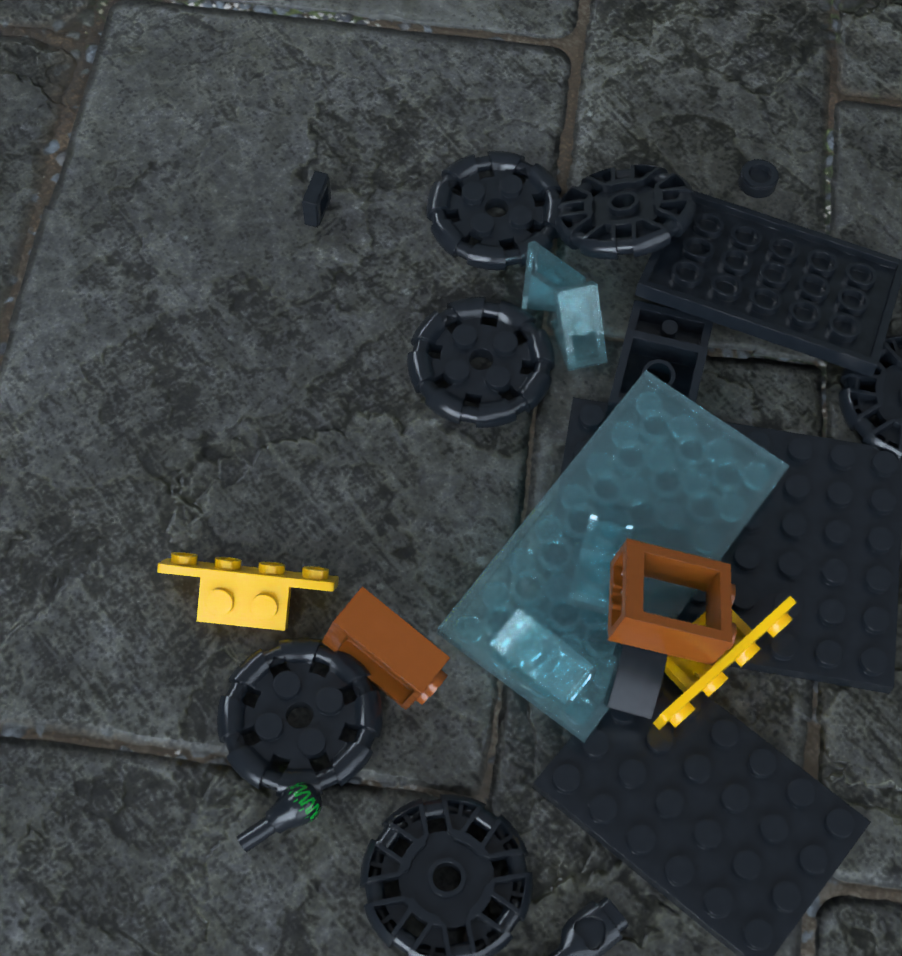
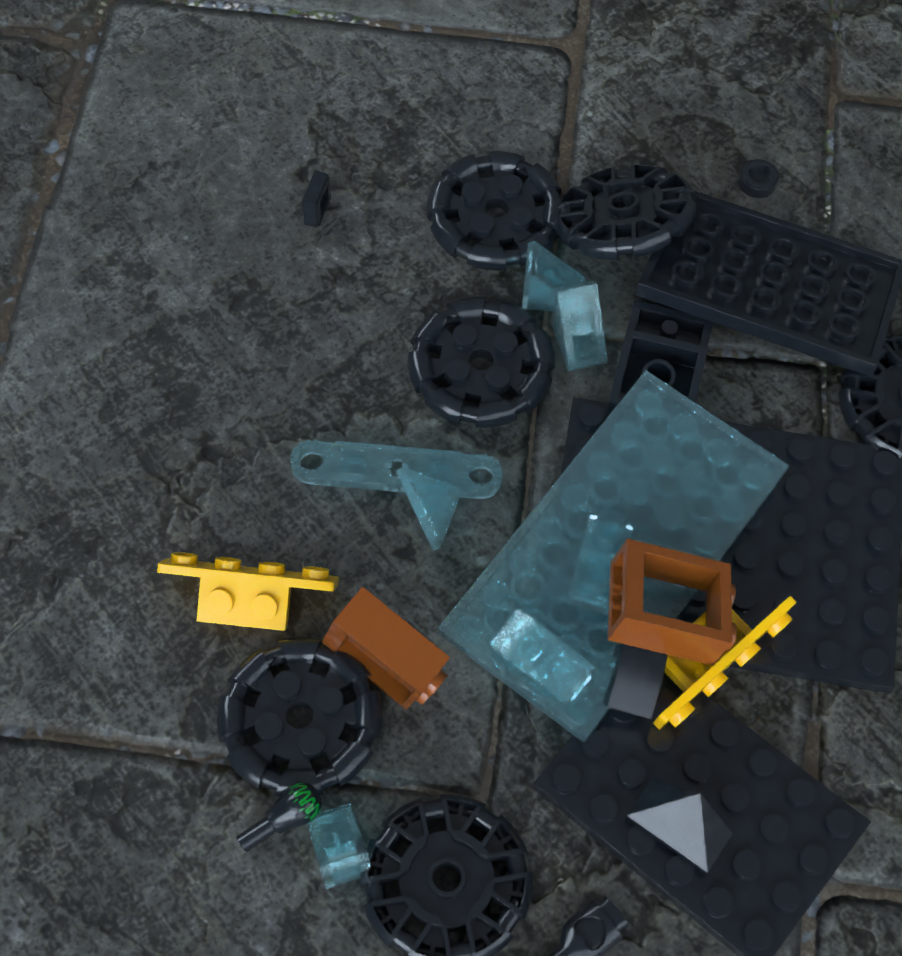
(338, 846): none -> clear light blue slope
(368, 464): none -> clear light blue piece
(432, 503): none -> clear light blue slope
(681, 822): none -> slope

